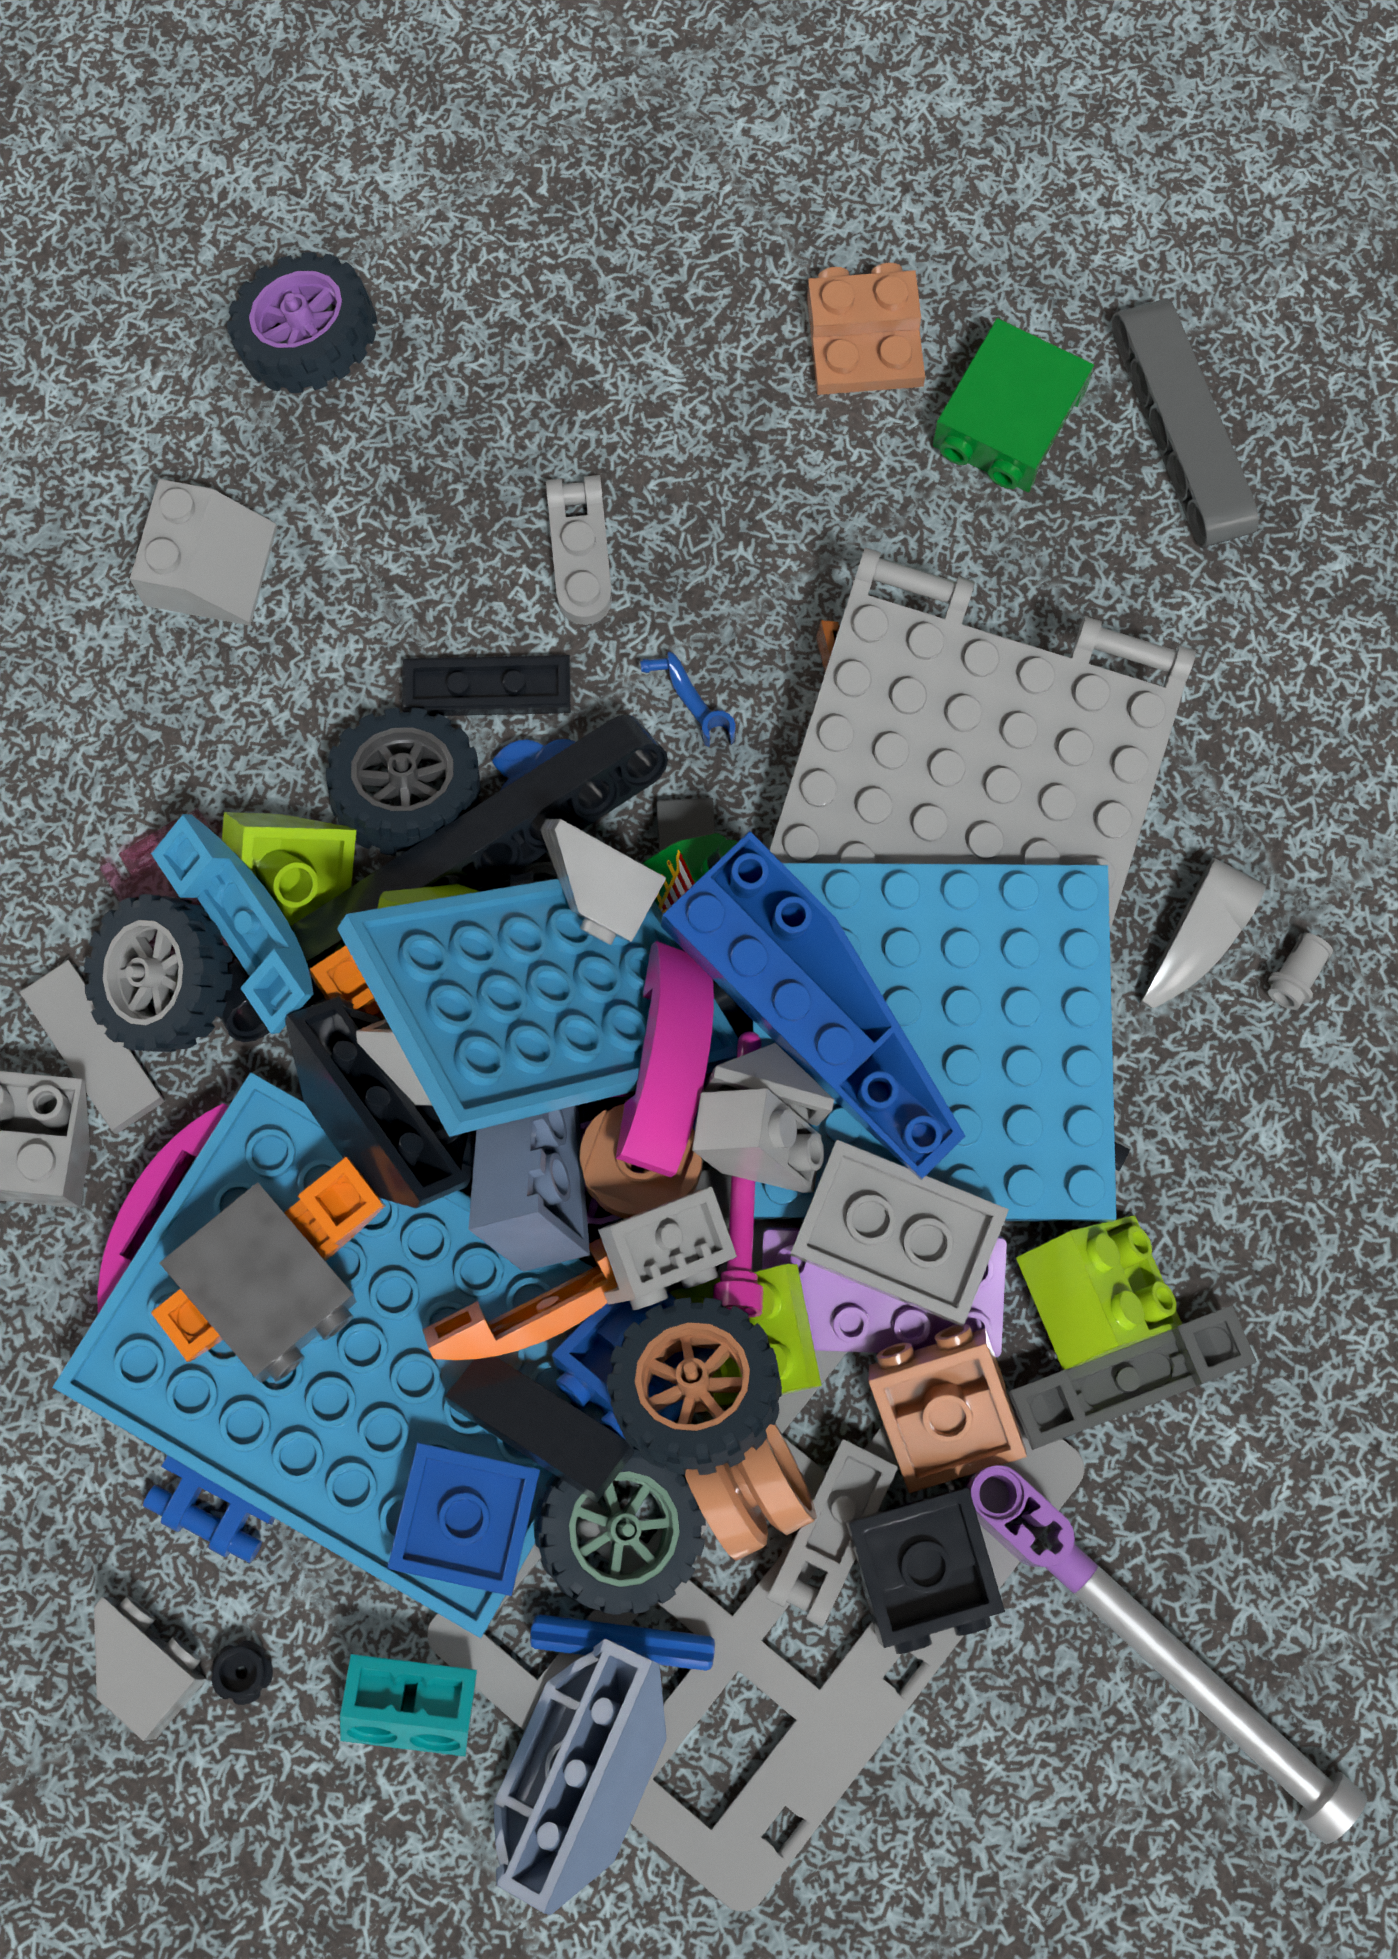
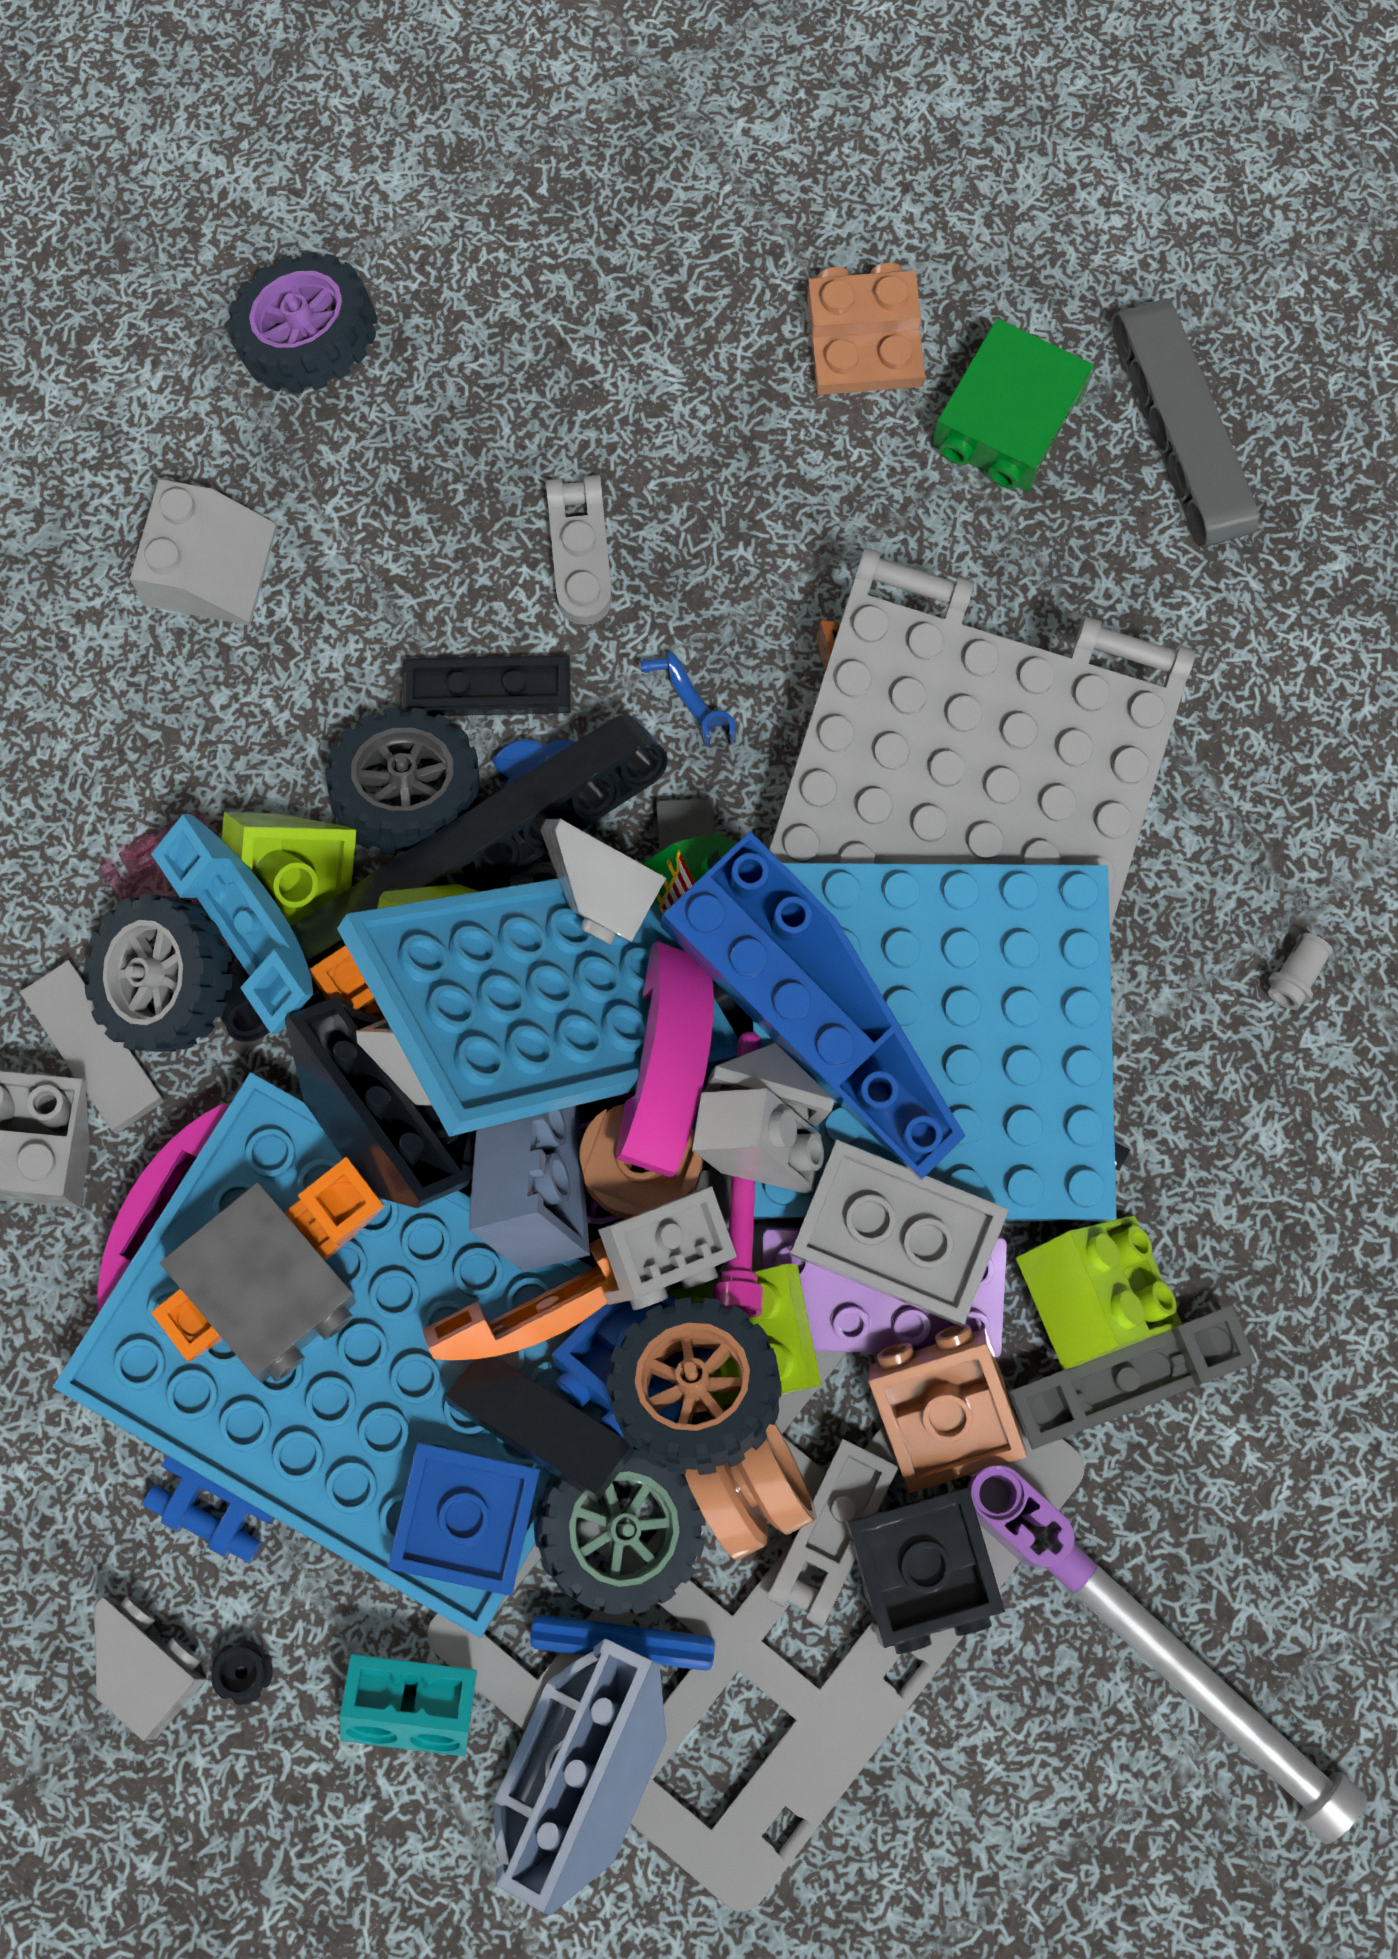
(1205, 930): light grey piece -> none

